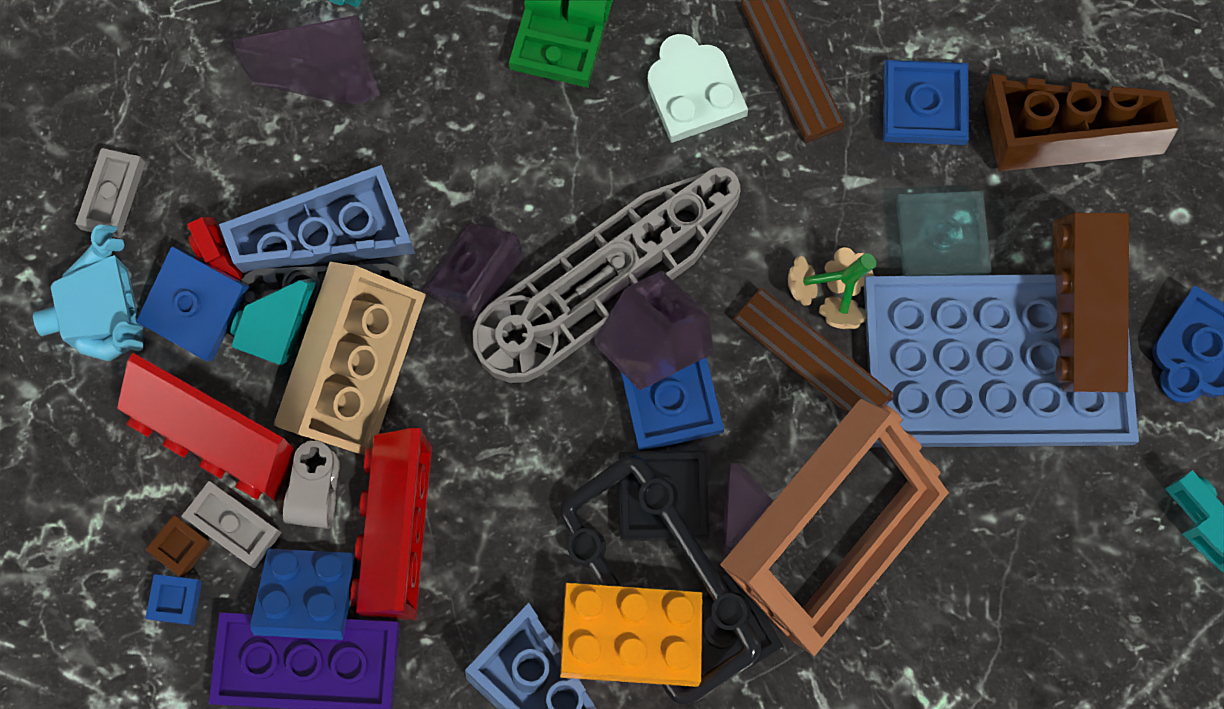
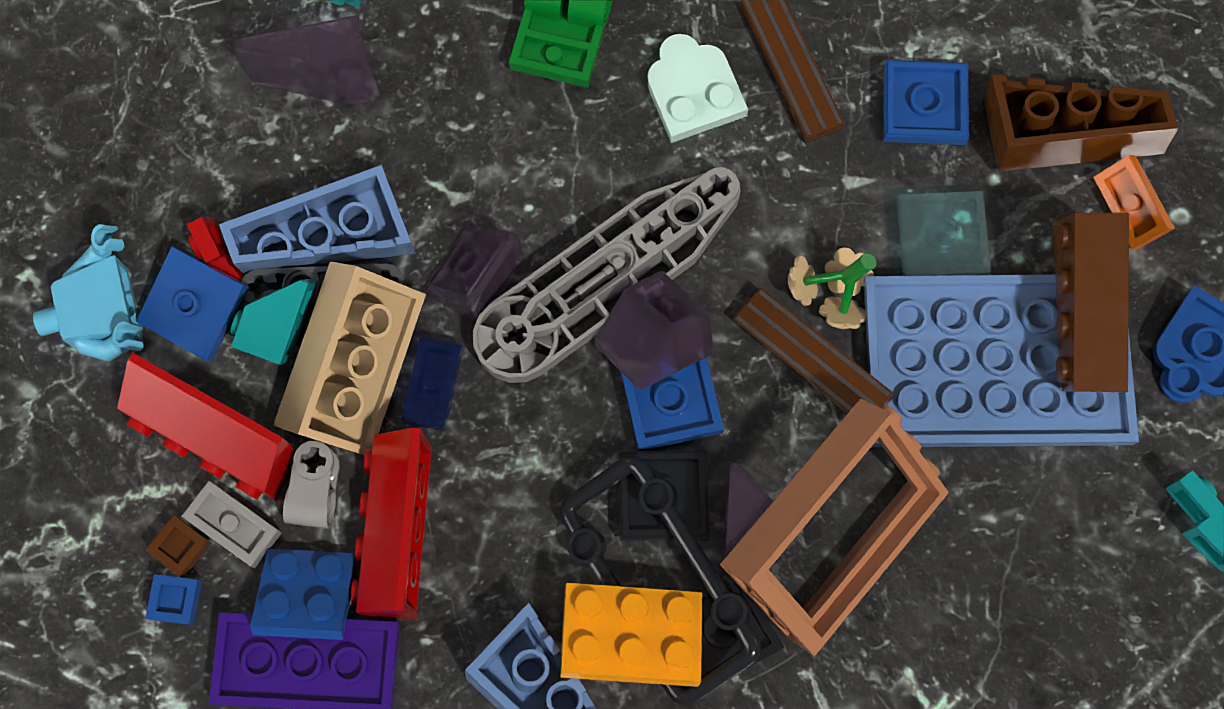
(110, 191): light grey plate -> none
(432, 384): none -> clear blue plate
(1130, 191): none -> orange plate

